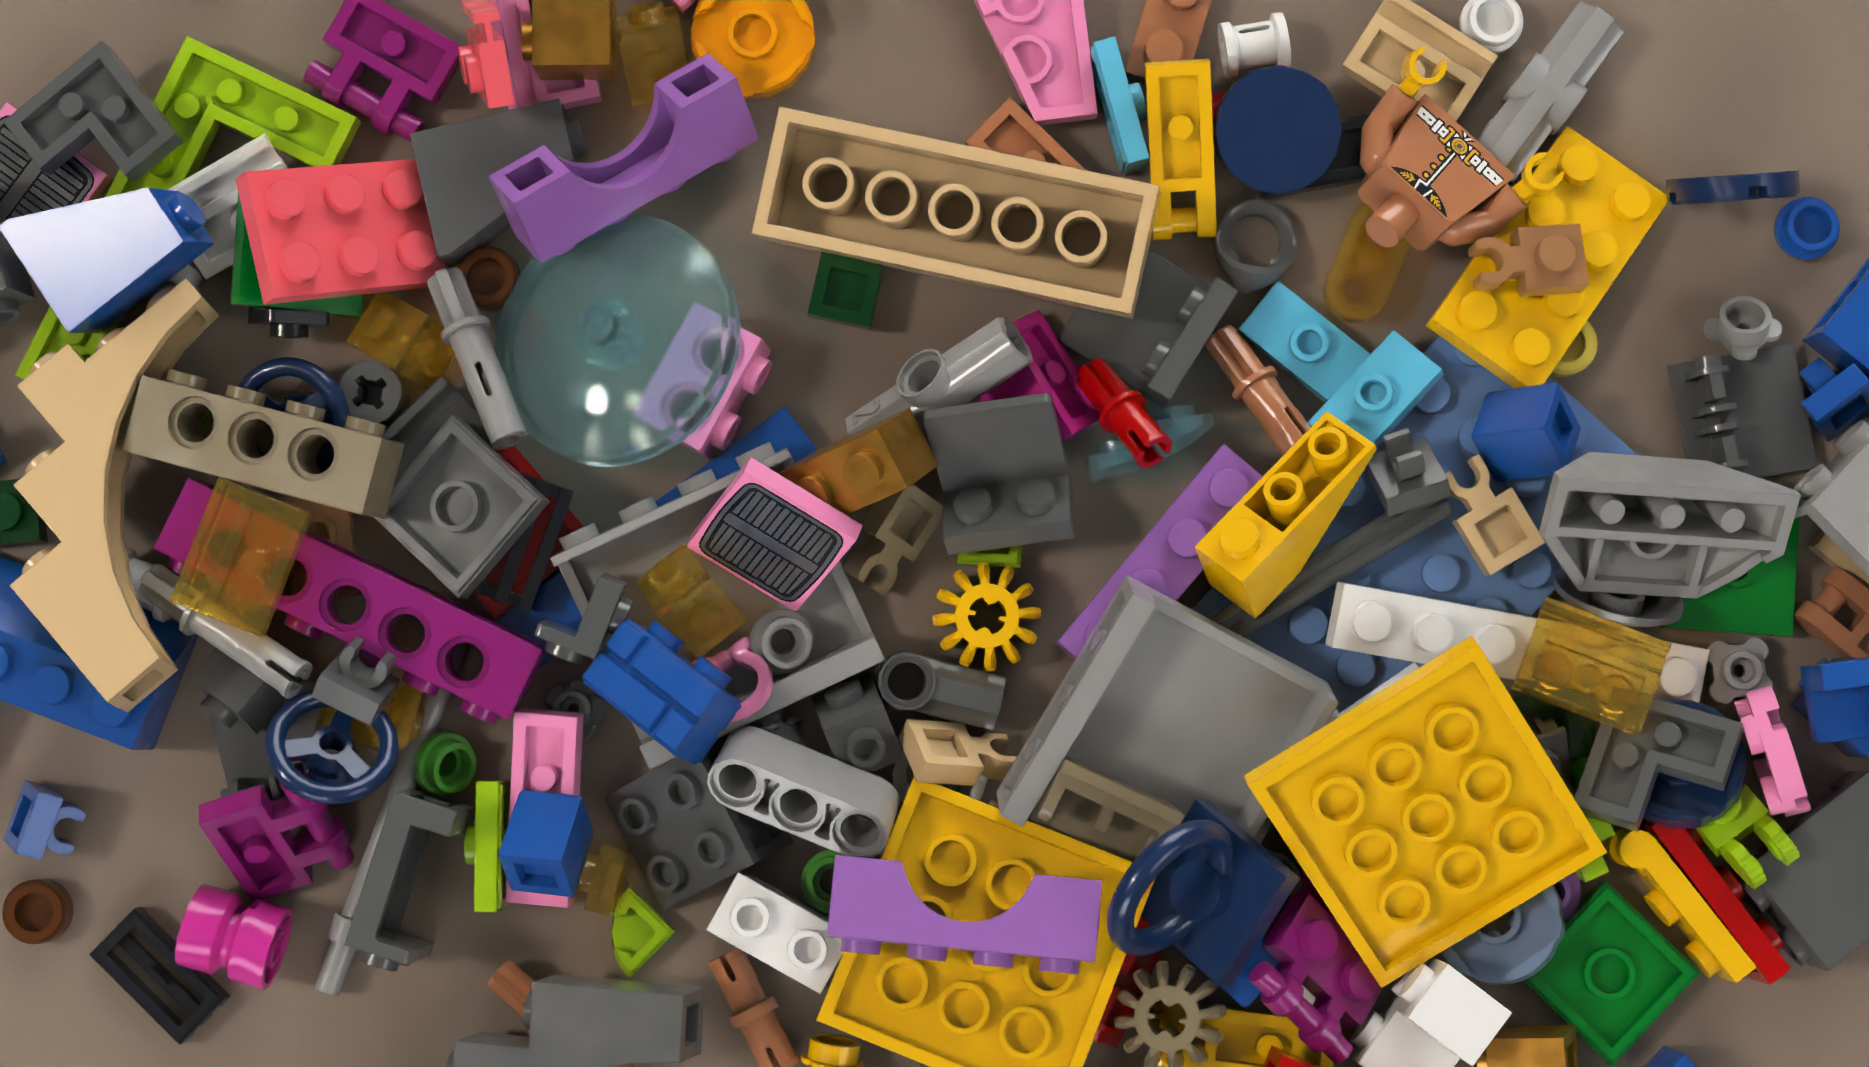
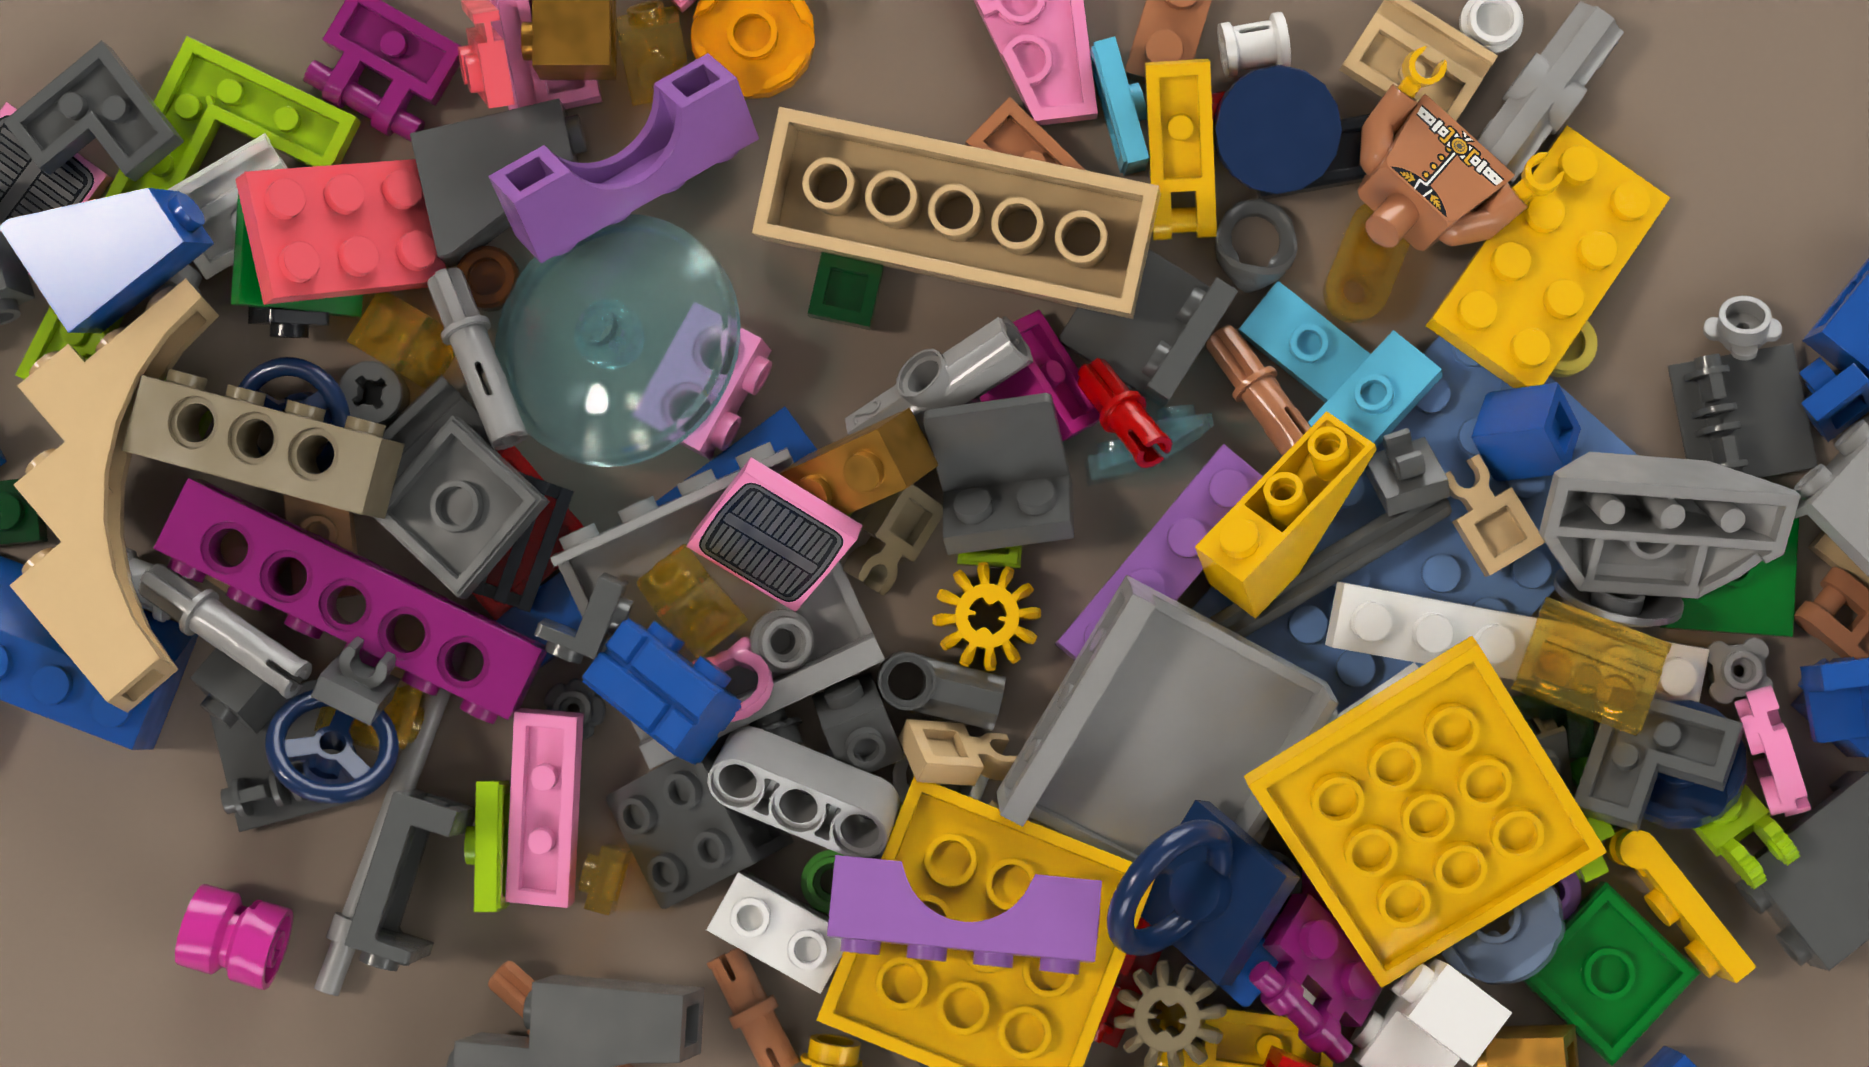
(35, 819): blue tile -> none
(37, 911): reddish brown tile -> none
(141, 993): black tile -> none
(241, 557): clear yellow plate -> none
(260, 848): magenta plate -> none
(456, 770): bright green plate -> none
(546, 843): blue panel -> none
(637, 931): lime tile -> none
(1103, 810): dark tan hinge -> none
(1539, 258): medium nougat plate -> none
(1723, 896): red plate -> none
(1732, 187): dark blue tile -> none
(1806, 228): blue plate -> none

